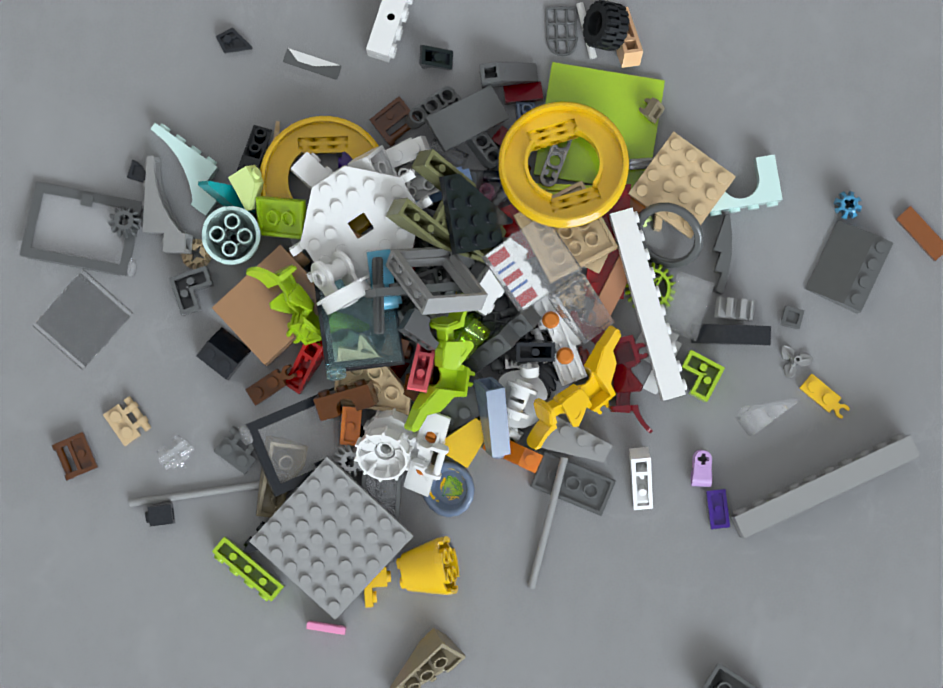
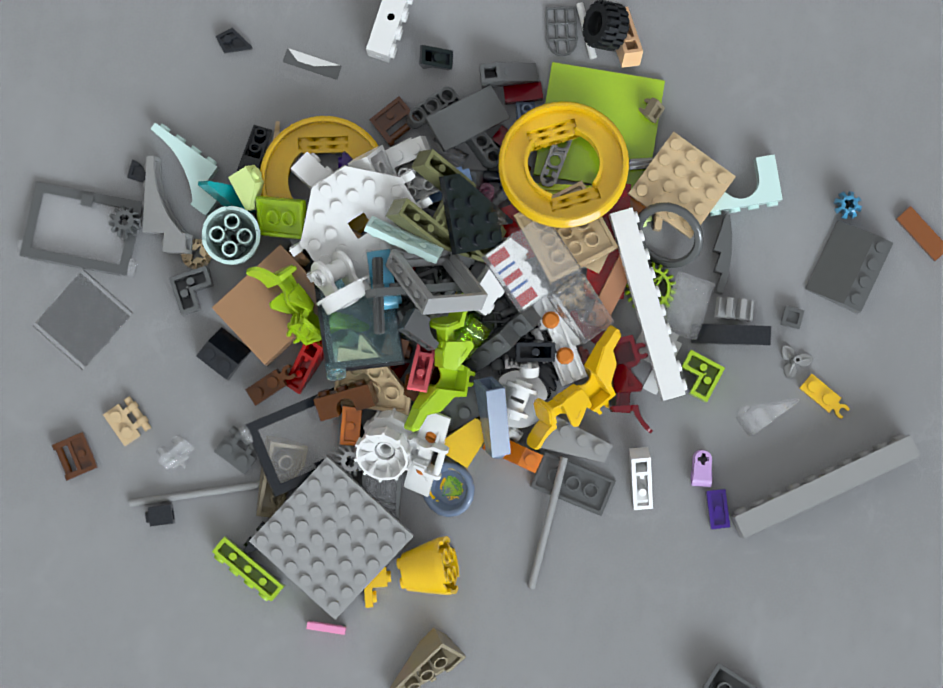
(403, 239): none -> light aqua plate

